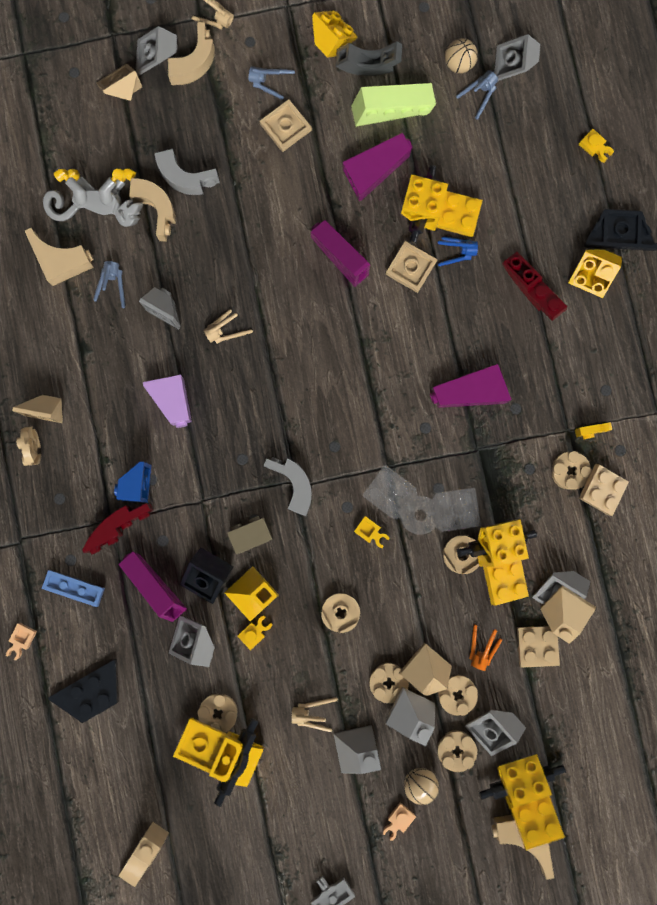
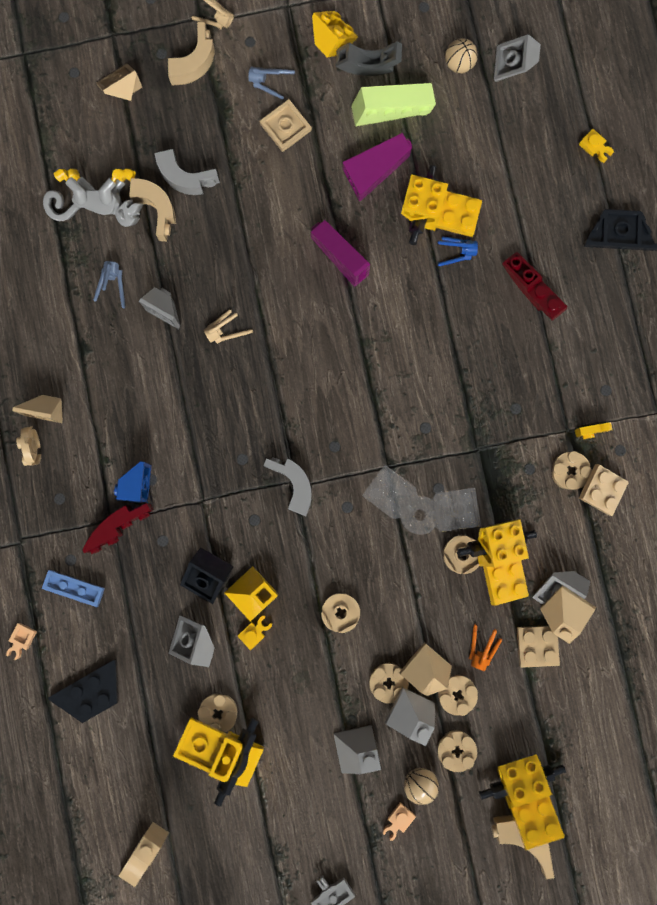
(59, 263): tan arch -> none
(152, 587): magenta slope -> none
(154, 49): light grey slope -> none
(171, 399): lavender slope -> none
(250, 535): dark tan brick -> none
(301, 716): tan plant -> none
(369, 530): yellow plate -> none
(411, 267): tan plate -> none
(477, 388): magenta slope -> none
(485, 82): sand blue plant -> none
(496, 730): light grey slope -> none
(596, 271): yellow slope -> none

